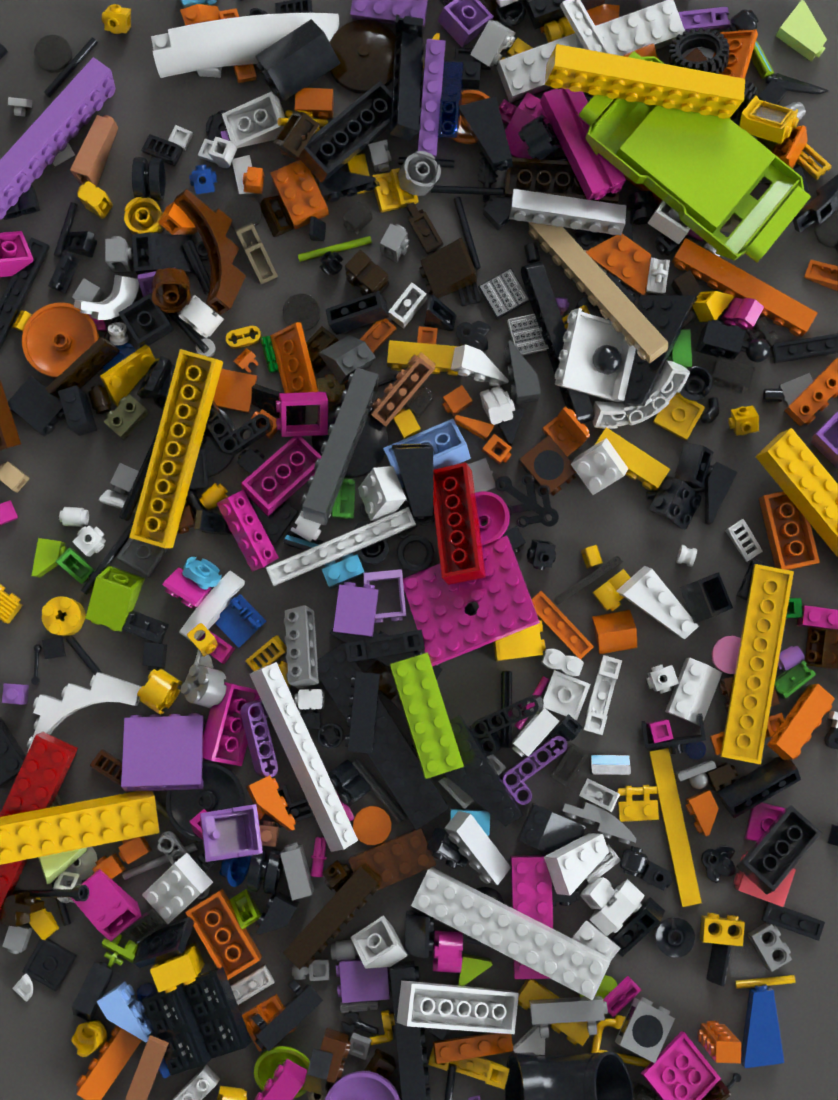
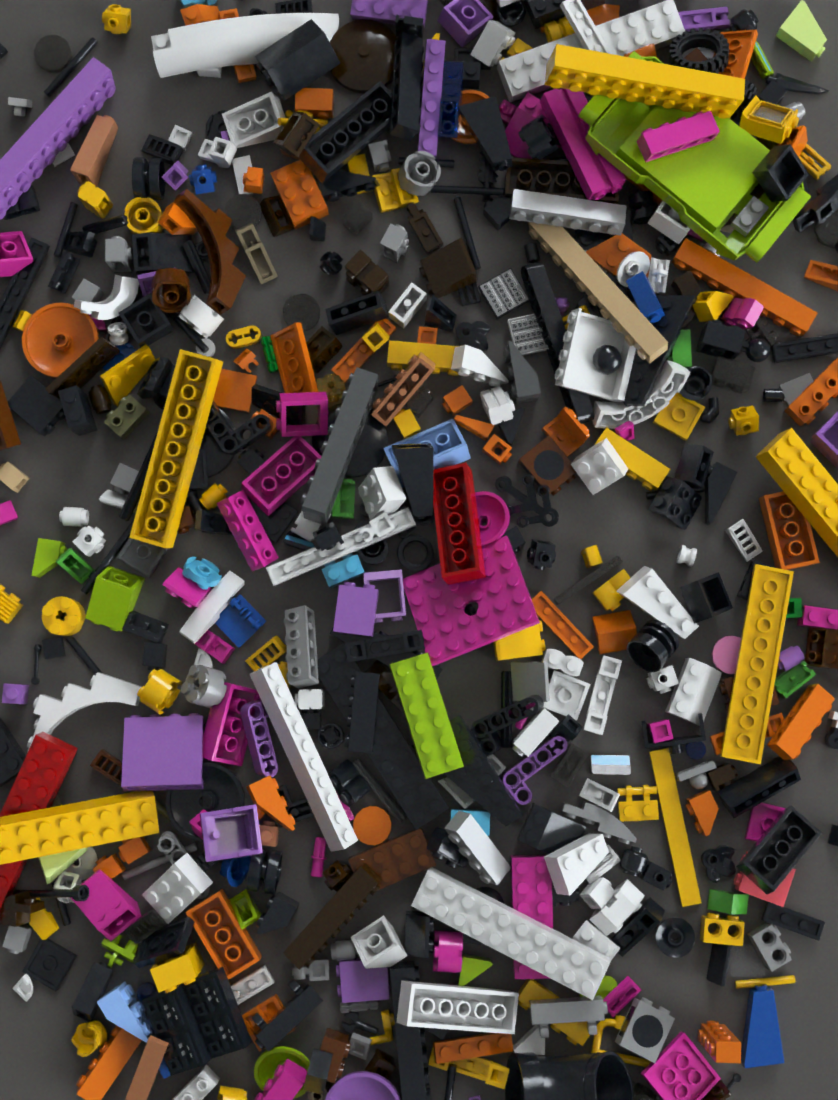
(106, 225): none -> black axle
(176, 175): none -> medium lavender brick
(205, 646): yellow bracket -> none
(297, 871): light grey brick -> none
(327, 537): none -> black brick
(335, 248): lime bar -> none
(347, 355): dark grey slope -> none
(375, 337): none -> yellow brick
(379, 526): none -> white plate
(482, 476): light grey piece -> none
(529, 680): none -> light grey tile
(626, 430): none -> dark pink tile
(632, 265): none -> white dish
(645, 297): none -> blue brick
(652, 645): none -> black wheel
(677, 136): none -> dark pink brick
(727, 902): none -> bright green slope
(749, 216): none -> light grey plate
(780, 173): none -> black piece

